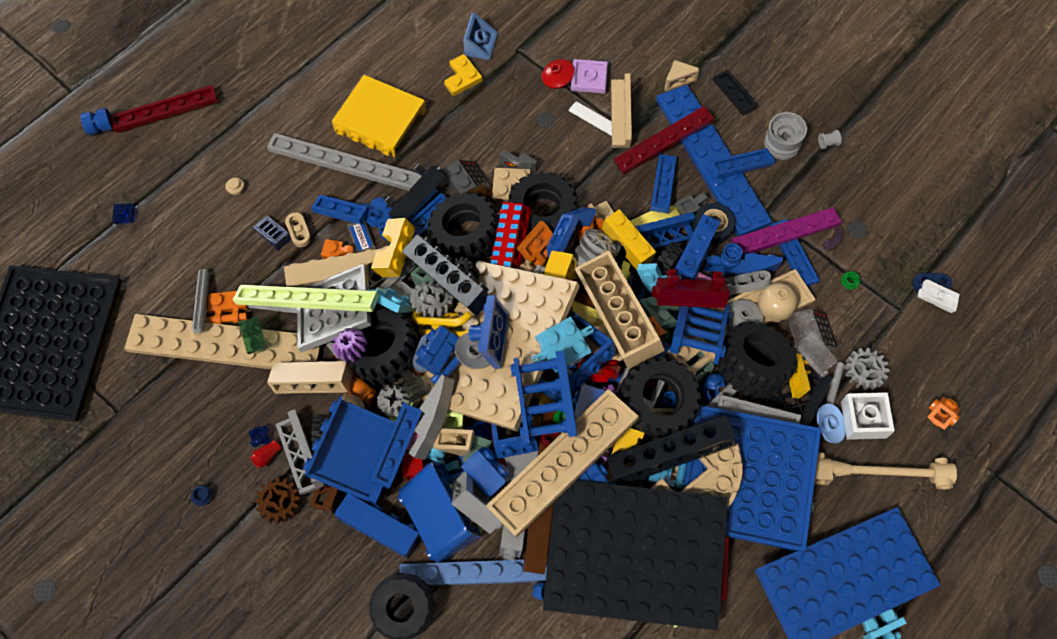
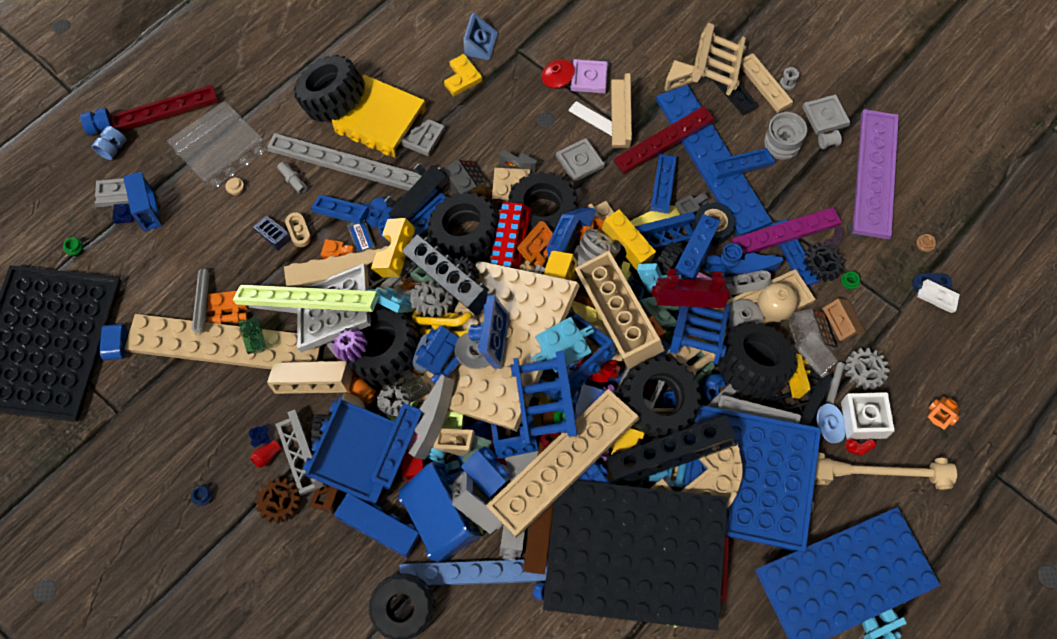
(73, 246): none -> green plate
(109, 143): none -> medium blue wheel
(110, 192): none -> light grey plate
(113, 342): none -> blue beam
(142, 201): none -> blue window
(217, 145): none -> clear panel
(292, 177): none -> light grey pin
(329, 88): none -> black tyre
(407, 284): none -> reddish brown hand
(424, 137): none -> light grey wing
(580, 160): none -> light grey plate
(702, 59): none -> tan fence
(765, 83): none -> tan plate
(795, 74): none -> light grey bush
(823, 262): none -> black gear
(826, 114): none -> light grey plate
(843, 319): none -> medium nougat panel
(859, 449): none -> red arm
(875, 174): none -> medium lavender plate
(926, 242): none -> medium nougat plate

